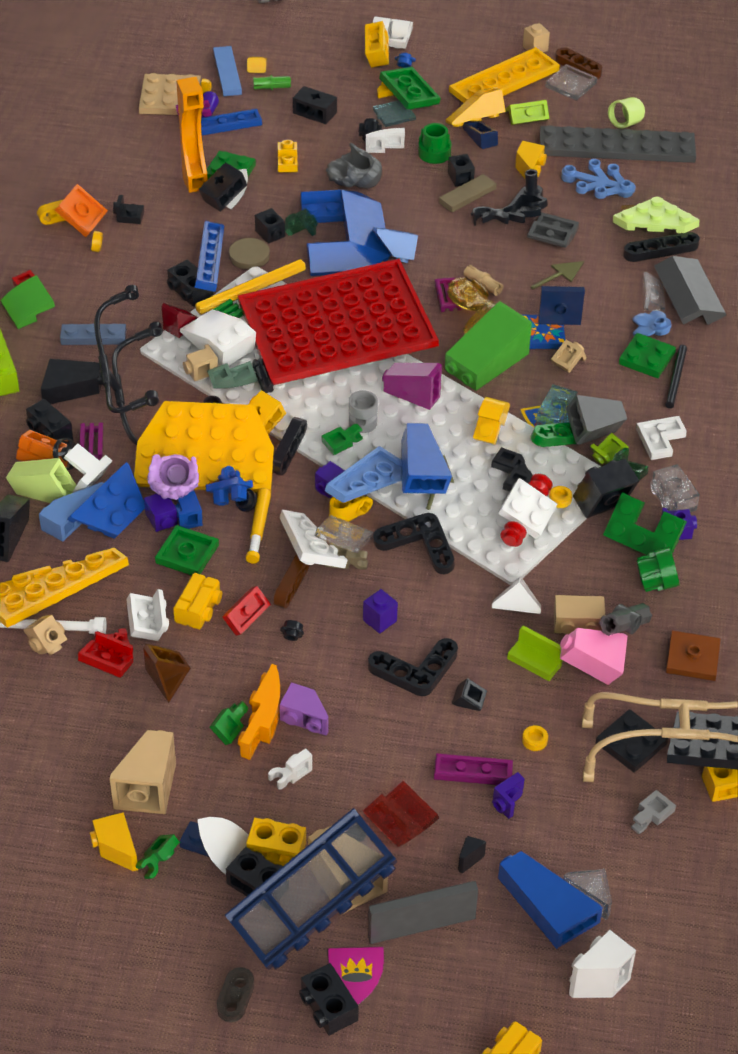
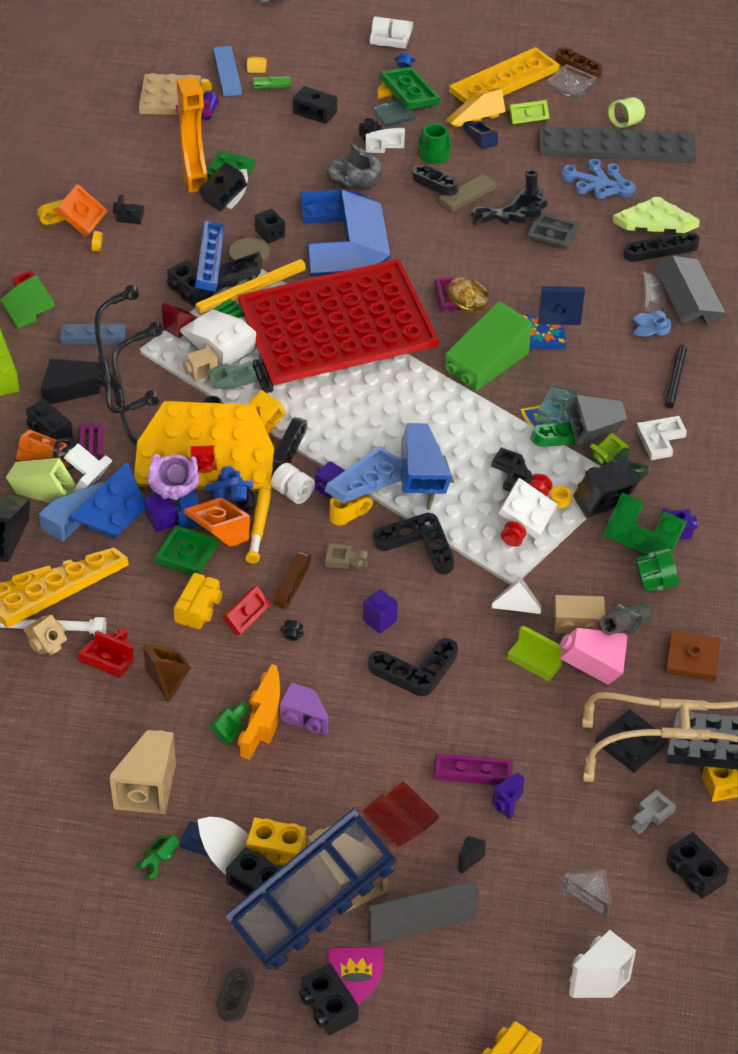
(114, 840): yellow slope -> none
(147, 615): white bracket -> none
(205, 458): none -> red plate
(221, 520): none -> orange slope
(230, 121): blue tile -> none
(240, 269): none -> black plate
(287, 156): yellow slope -> none
(292, 483): none -> white wheel
(296, 767): white plate -> none
(299, 221): clear green bracket -> none
(307, 546): white wing -> none
(340, 439): green plate -> none
(343, 534): clear plate -> none
(363, 410): light grey wheel -> none
(376, 44): yellow brick -> none
(398, 243): medium blue slope -> none
(414, 382): magenta slope -> none
(435, 180): none -> black beam
(460, 169): black brick -> none
(469, 695): black slope -> none
(478, 315): clear yellow tile -> none
(483, 278): tan pin -> none
(491, 417): yellow brick -> none
(530, 157): yellow slope -> none
(535, 738): yellow tile -> none
(537, 37): tan brick -> none
(549, 900): blue slope -> none
(567, 270): olive piece -> none
(568, 355): tan bracket -> none
(647, 355): green plate -> none
(674, 489): clear brick -> none
(700, 862): none -> black brick

